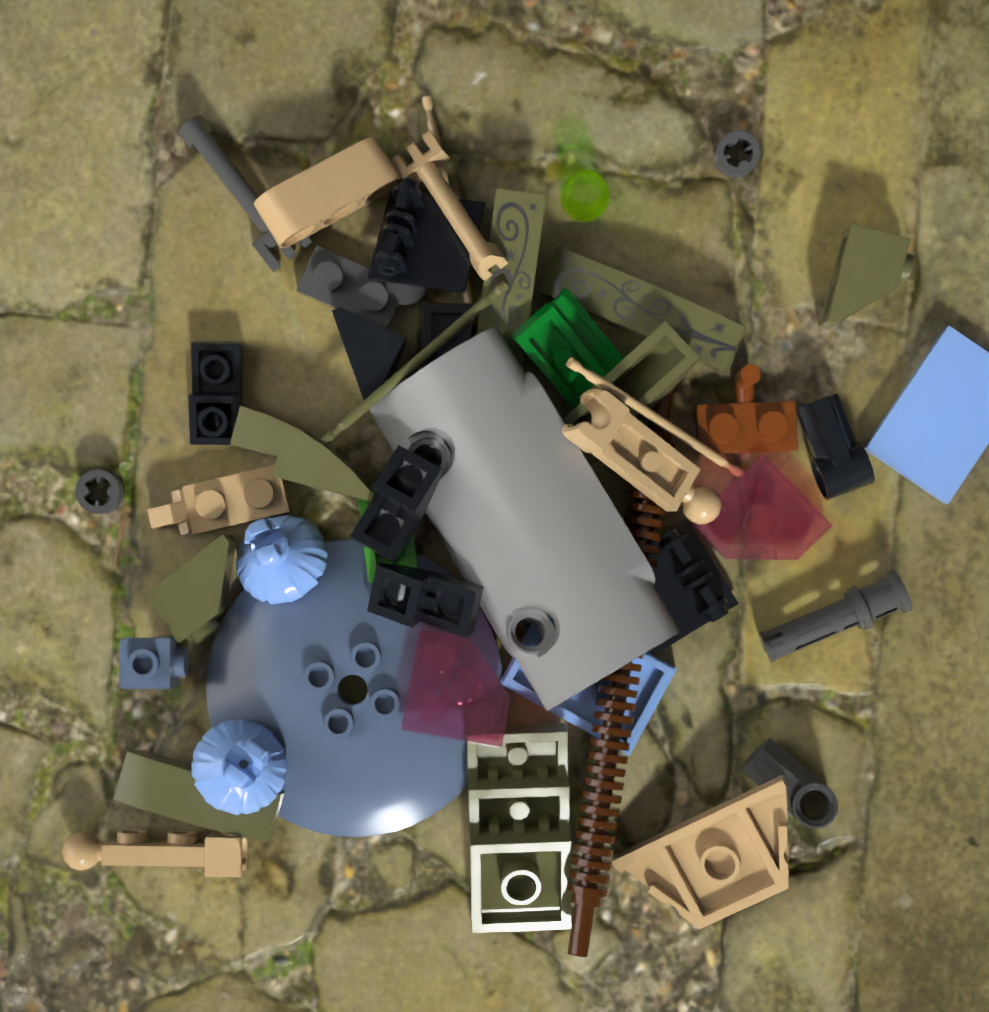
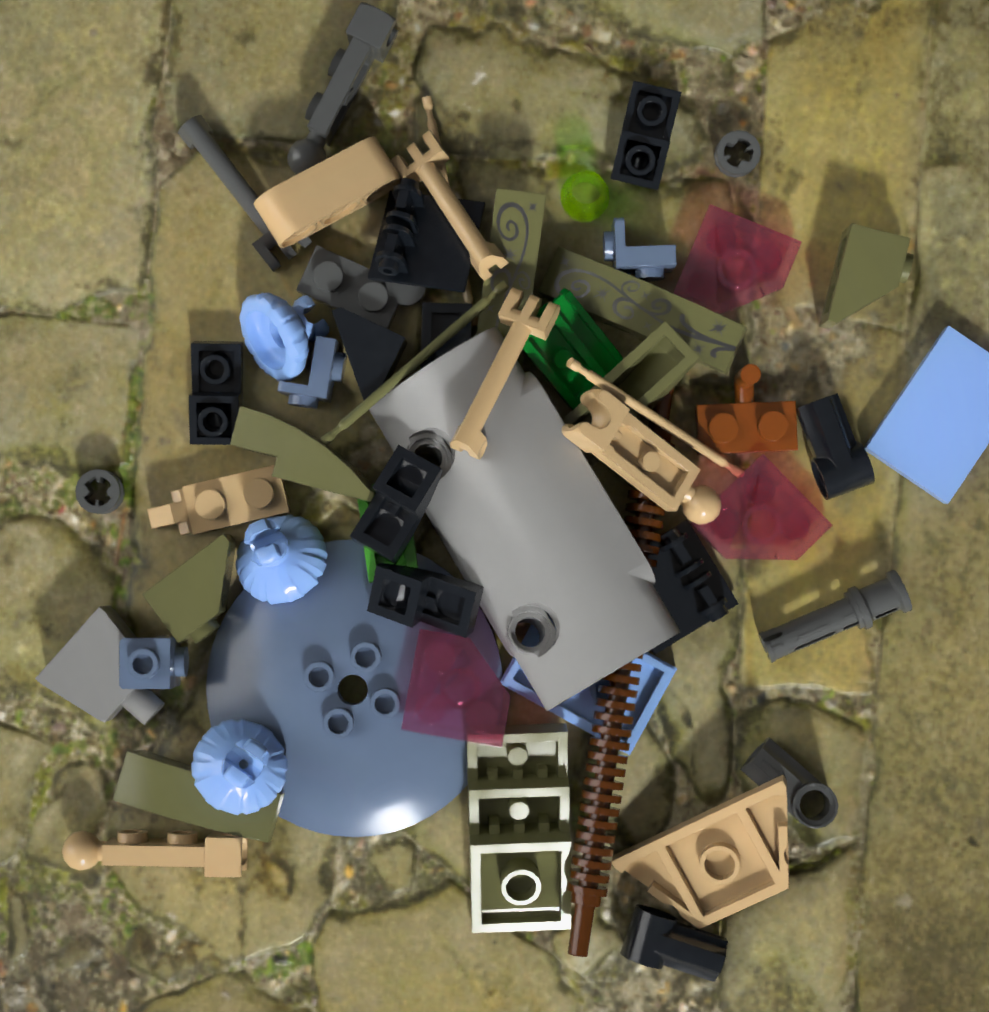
(89, 671): none -> light grey torso
(279, 333): none -> light blue hair
(326, 367): none -> sand blue bracket
(369, 38): none -> dark grey plate
(522, 324): none -> tan hinge
(645, 135): none -> black slope
(645, 262): none -> sand blue bracket
(660, 940): none -> black piece
(734, 262): none -> clear pink plate

